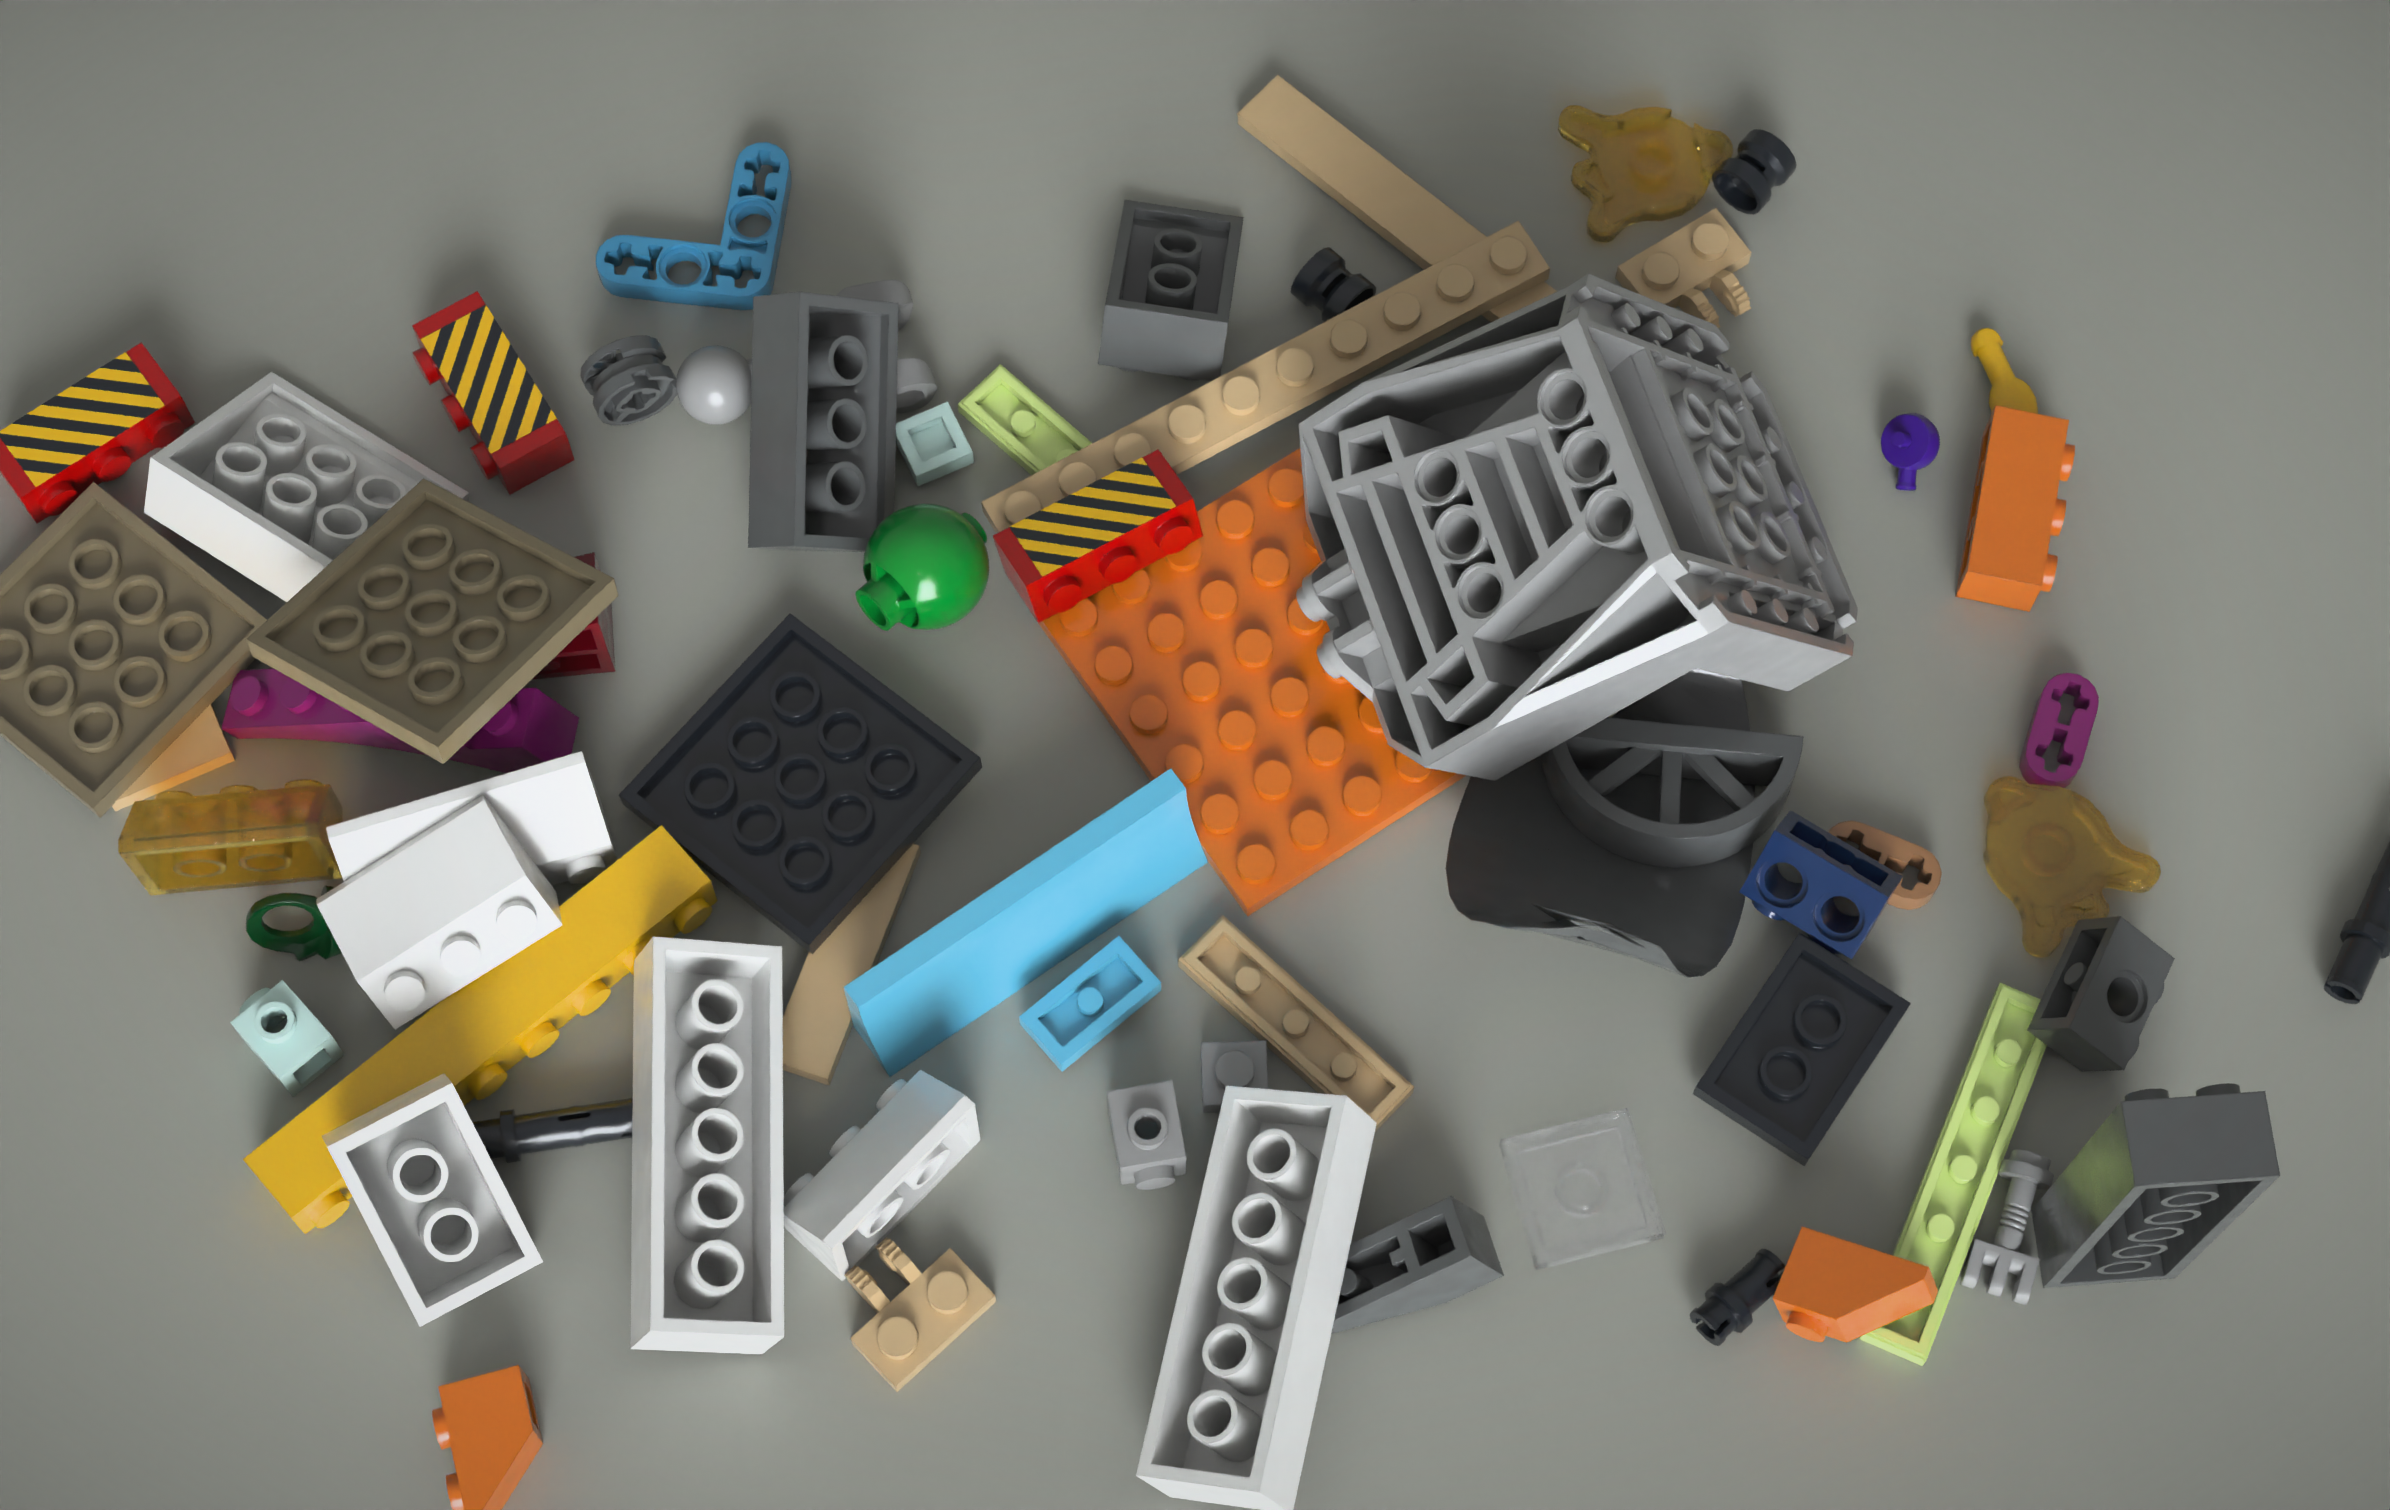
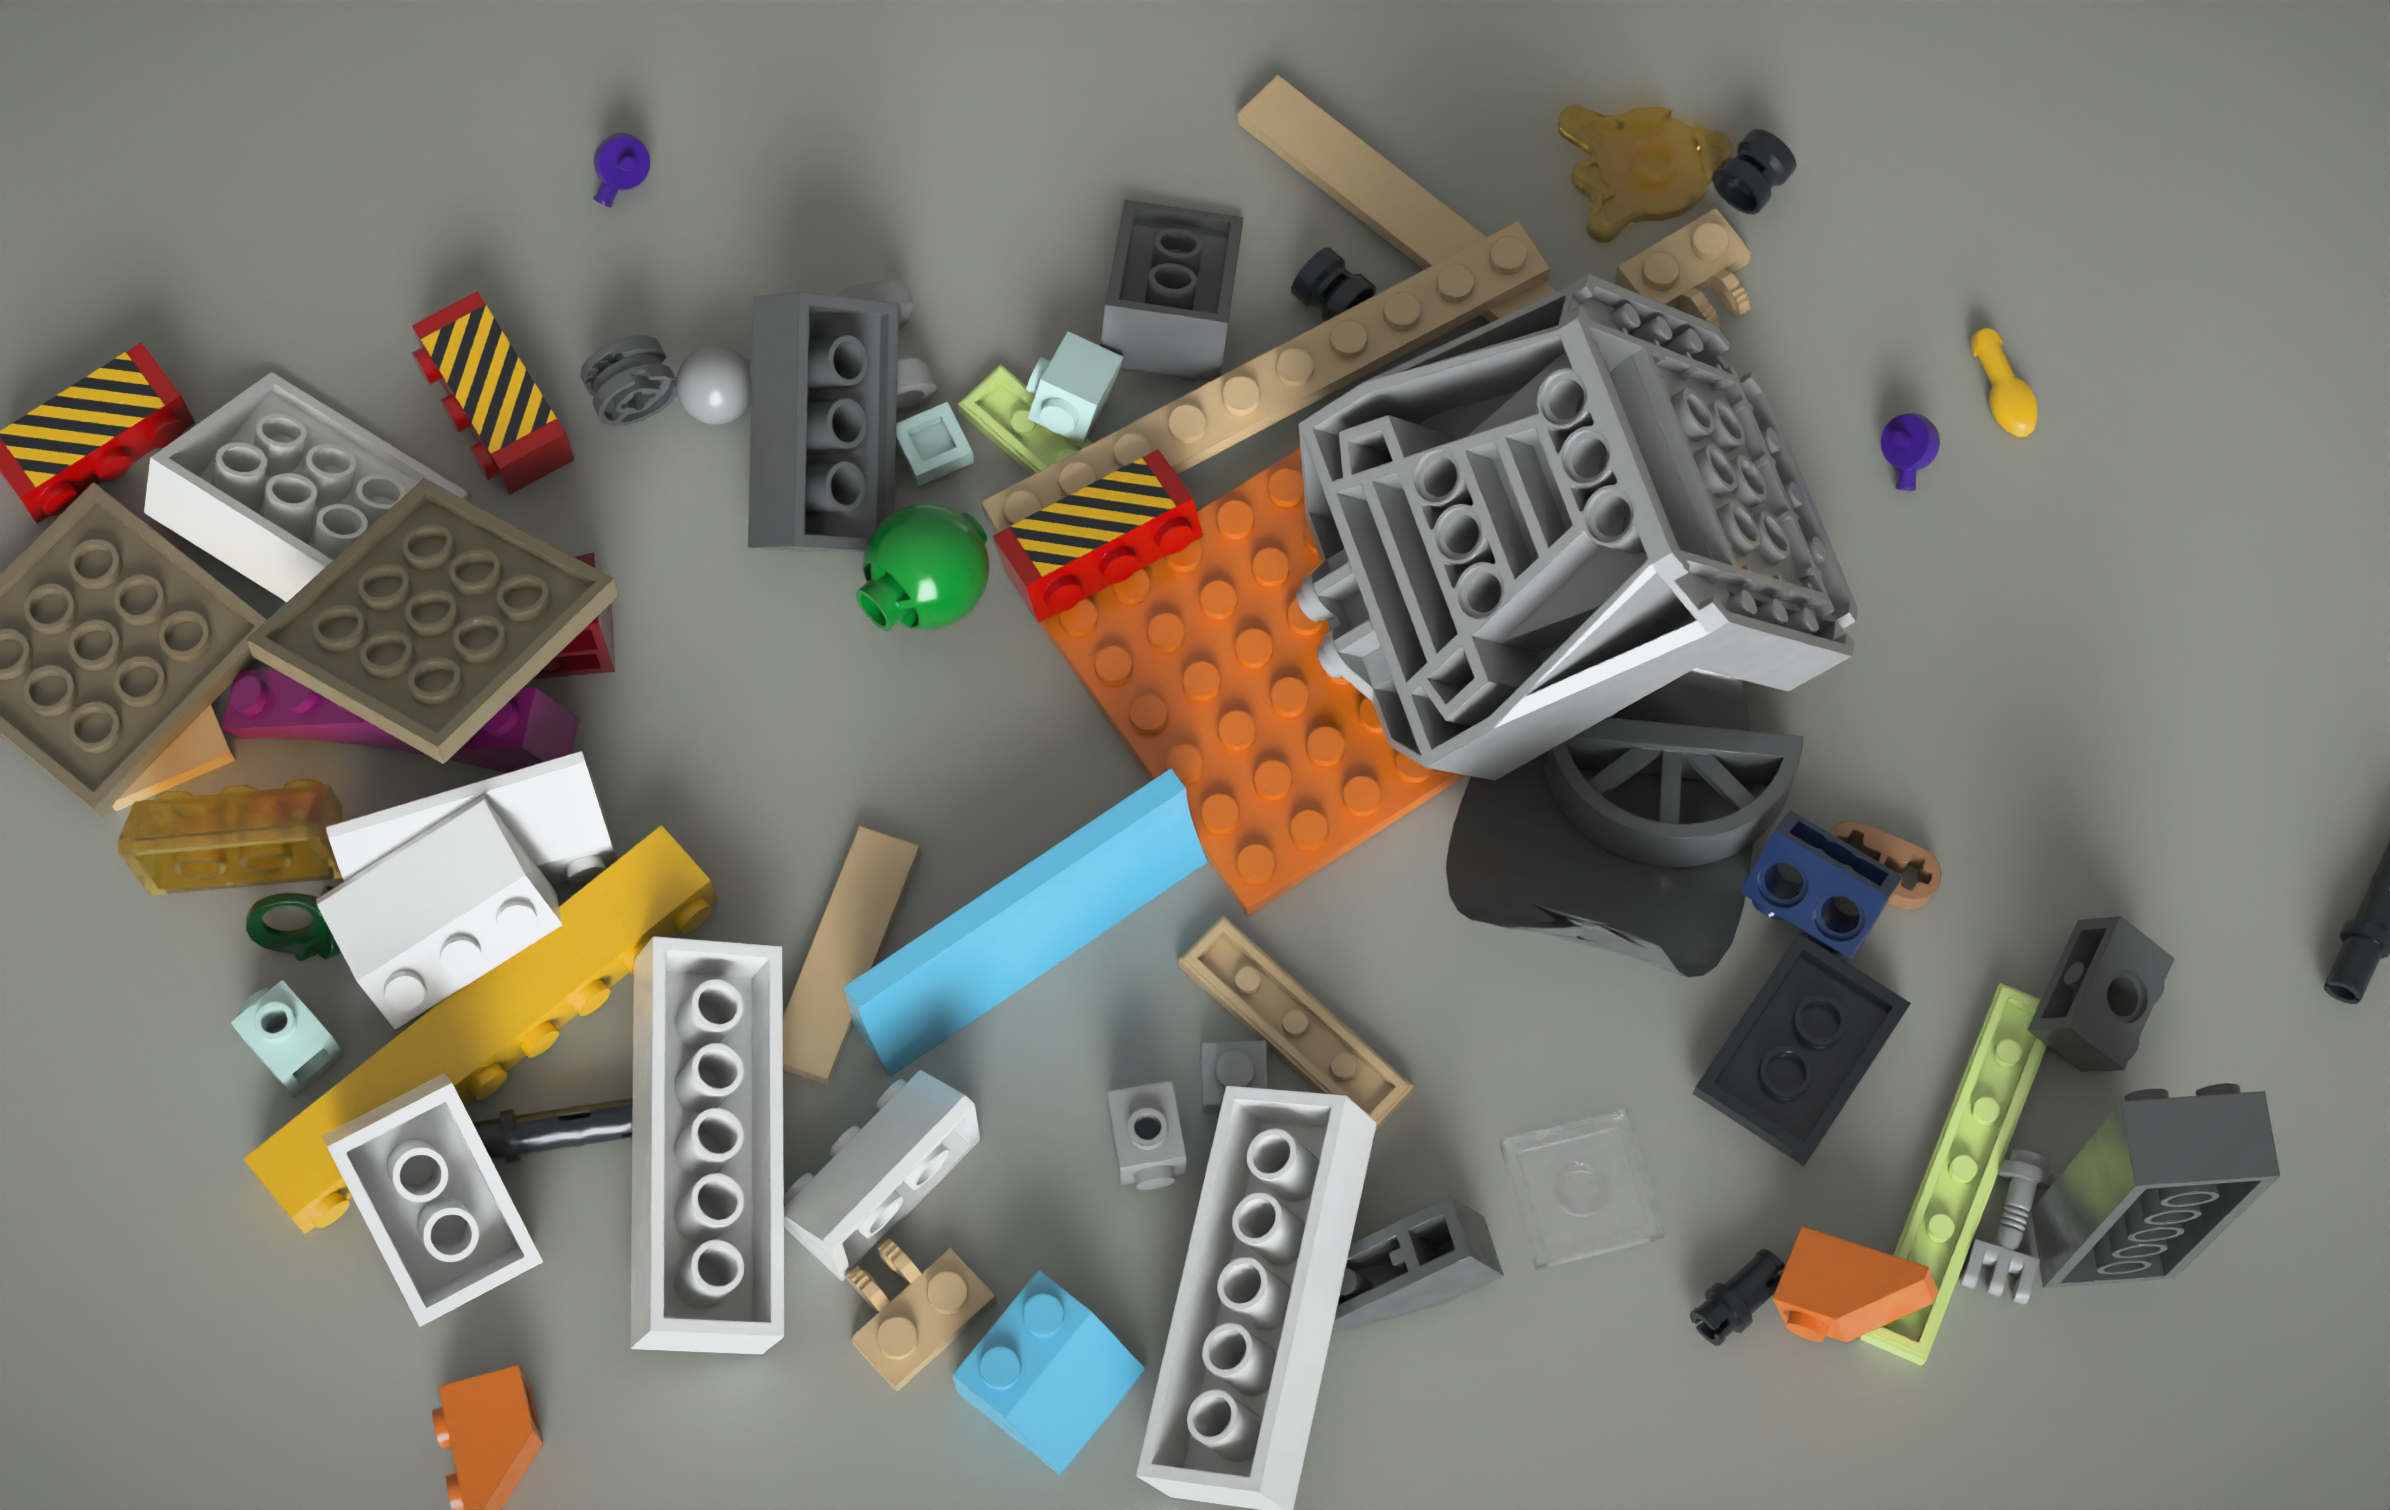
(620, 164): none -> dark purple piece
(733, 255): dark azure beam -> none
(801, 782): black plate -> none
(1048, 1373): none -> medium azure slope
(1073, 387): none -> light aqua brick
(1090, 1003): medium azure plate -> none
(2015, 509): orange brick -> none
(2045, 728): magenta beam -> none
(2055, 857): clear yellow tile -> none

